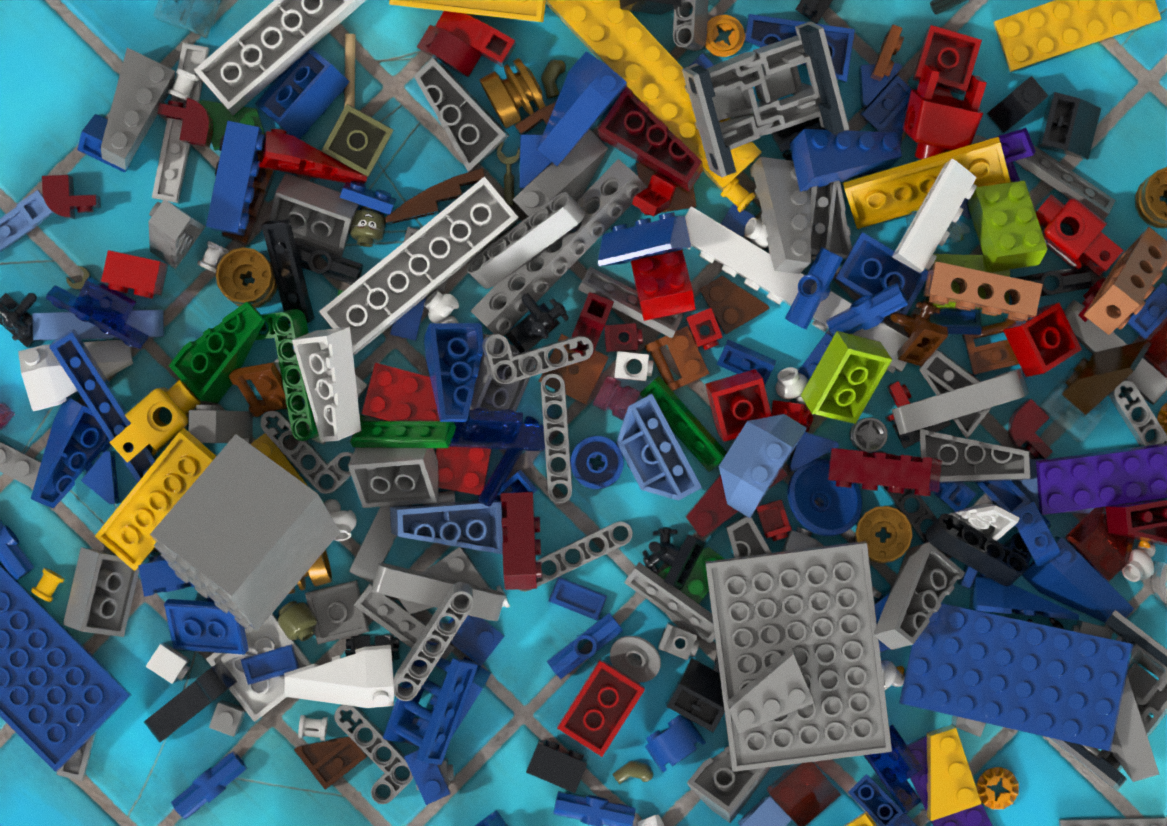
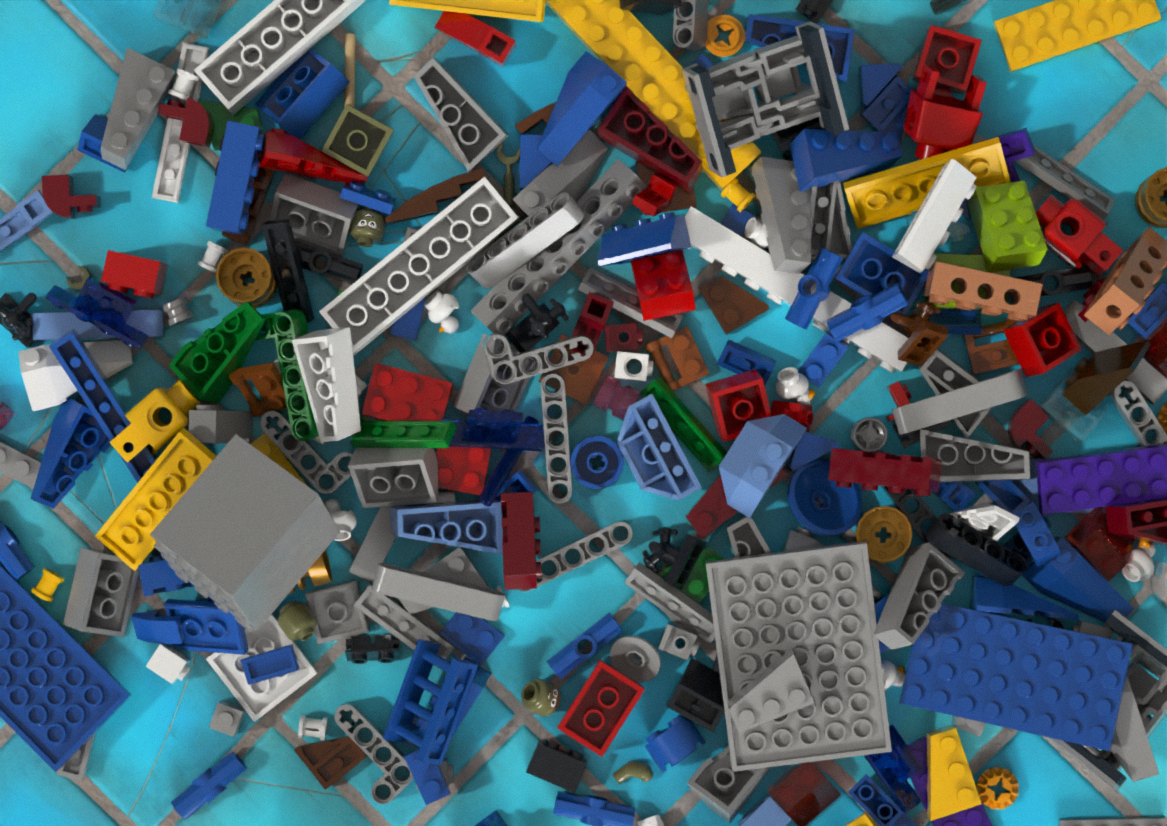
(103, 478): blue slope -> none
(157, 629): none -> blue slope
(172, 232): light grey wedge -> none
(178, 311): none -> light grey wheel
(190, 701): black beam -> none
(354, 680): white wedge -> none
(432, 653): light grey beam -> none
(449, 50): dark red brick -> none
(453, 365): blue wedge -> none
(512, 92): pearl gold wheel -> none
(541, 697): none -> olive head
(550, 75): olive arm -> none
(578, 598): blue tile -> none
(704, 318): red brick -> none
(774, 520): red bracket -> none
(846, 377): lime brick -> none
(890, 46): dark orange plate -> none
(968, 578): blue tile -> none
(1017, 104): black slope -> none
(1069, 126): black slope -> none

